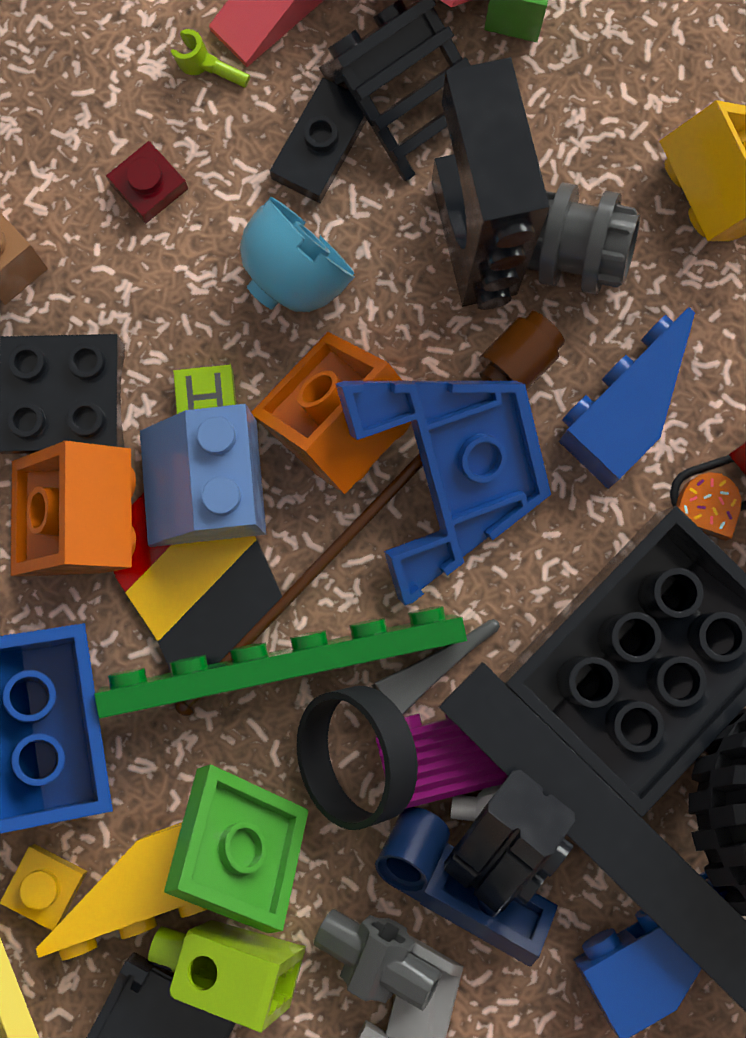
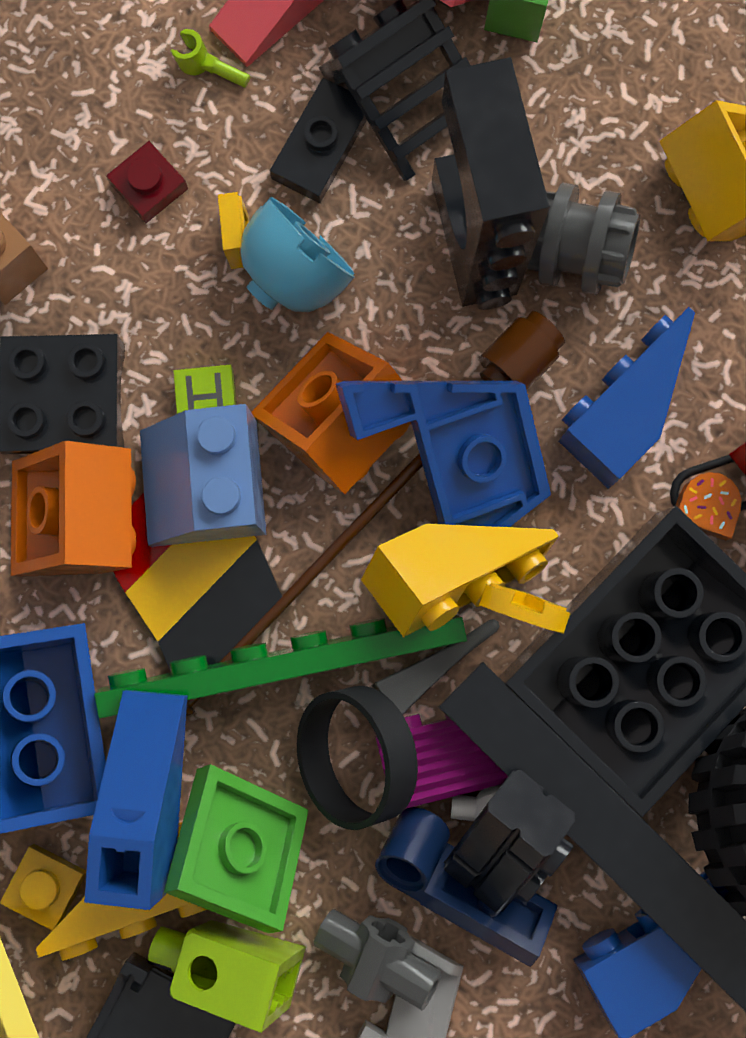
(138, 803): none -> blue slope
(233, 222): none -> yellow tile
(442, 567): none -> yellow slope
(525, 607): none -> yellow tile

